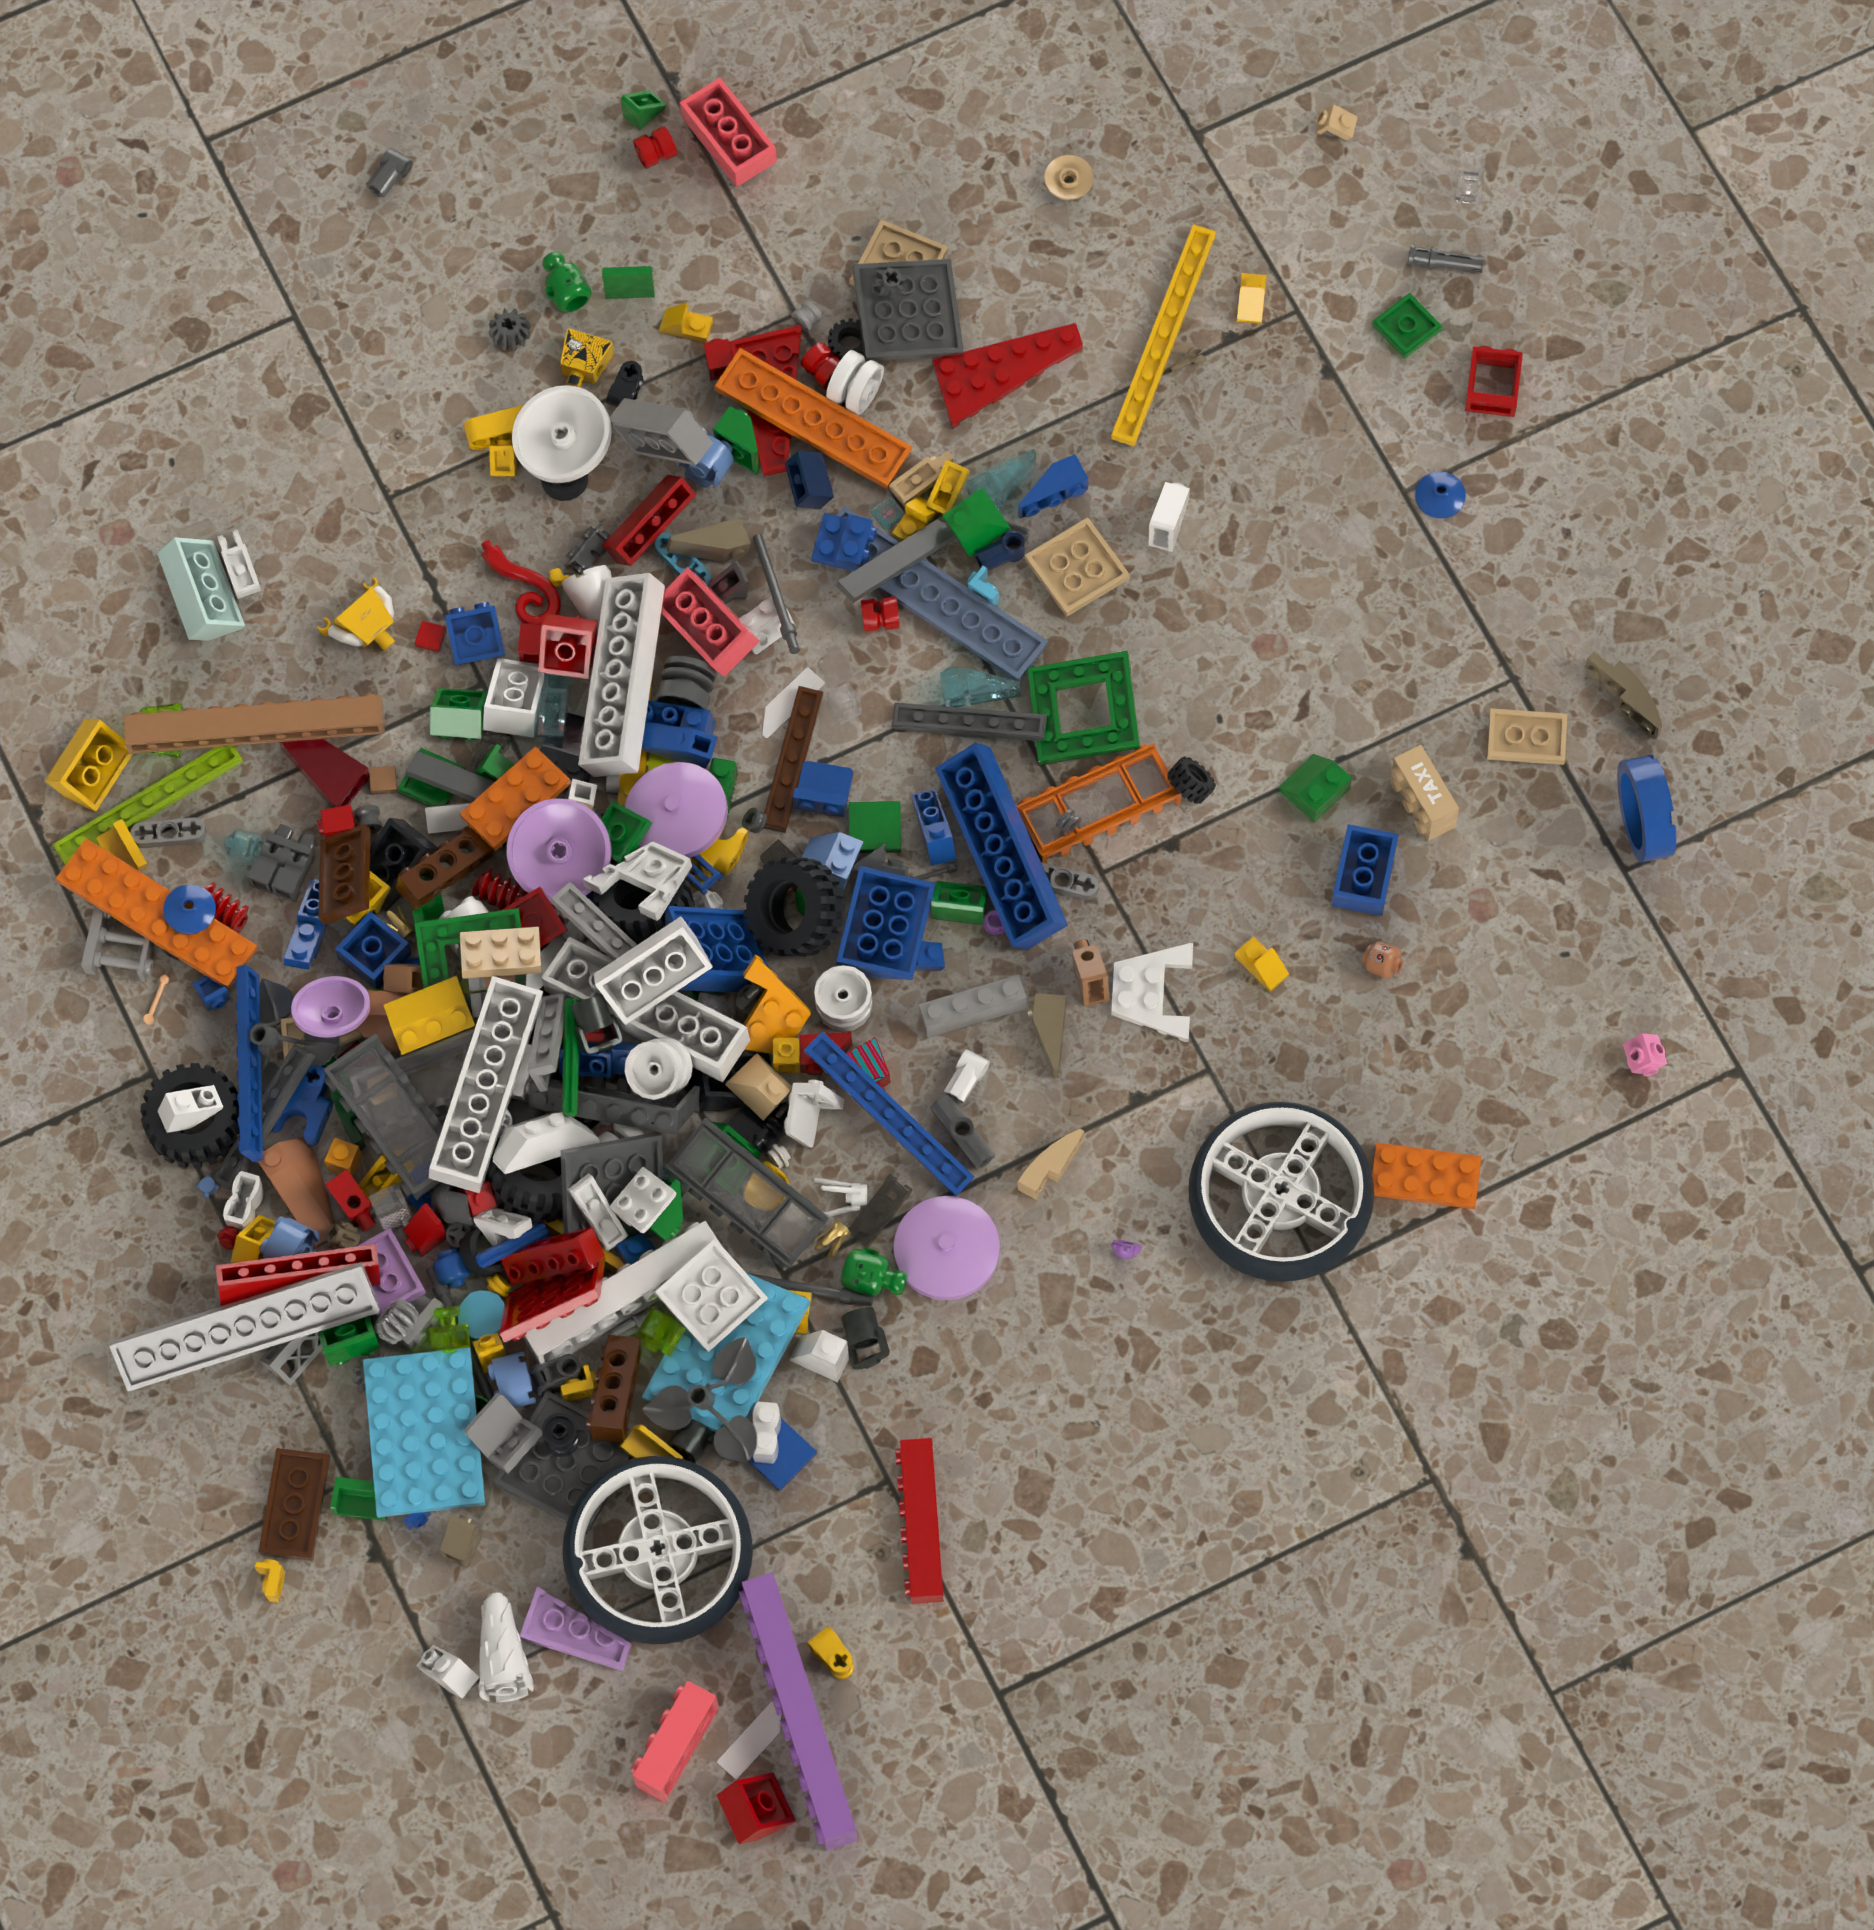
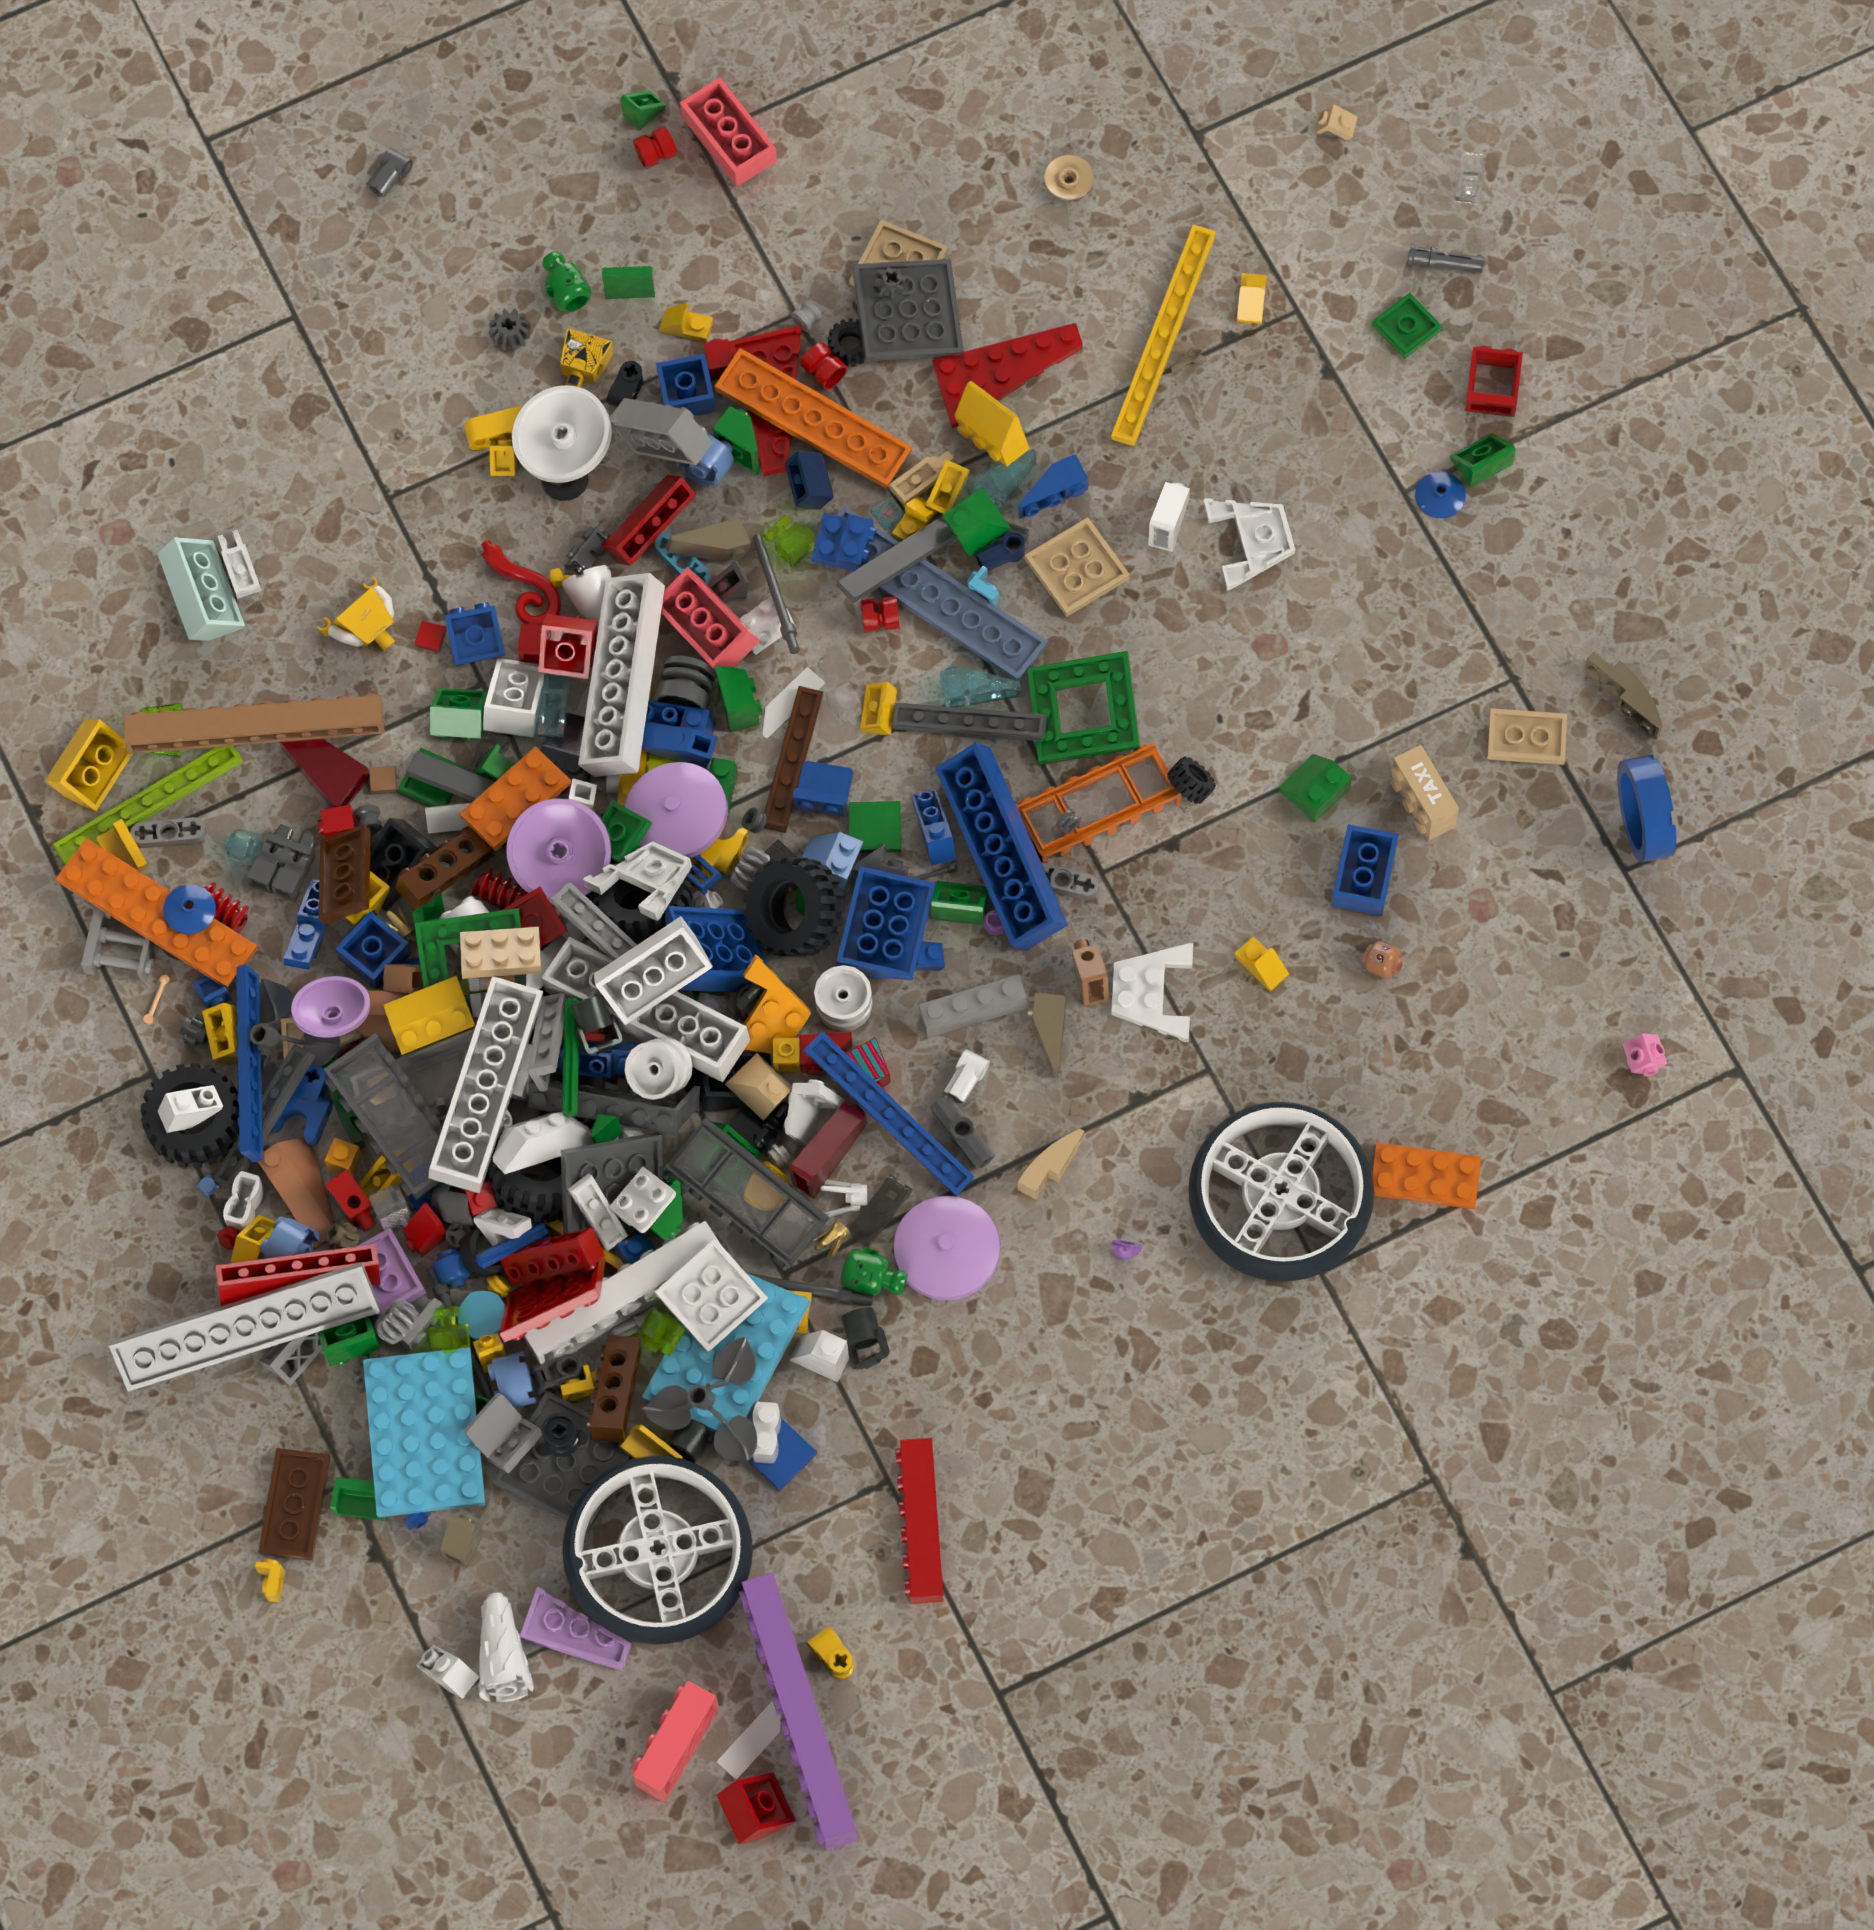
(194, 1031): none -> dark grey gear
(221, 1032): none -> yellow brick
(605, 1129): none -> green slope
(686, 384): none -> blue brick
(737, 698): none -> green slope
(749, 863): none -> light grey gear
(792, 543): none -> clear neon green brick
(827, 1149): none -> dark red slope
(855, 382): white wheel -> none
(878, 708): none -> yellow slope
(990, 425): none -> yellow slope
(1262, 533): none -> white wing
(1483, 459): none -> green slope

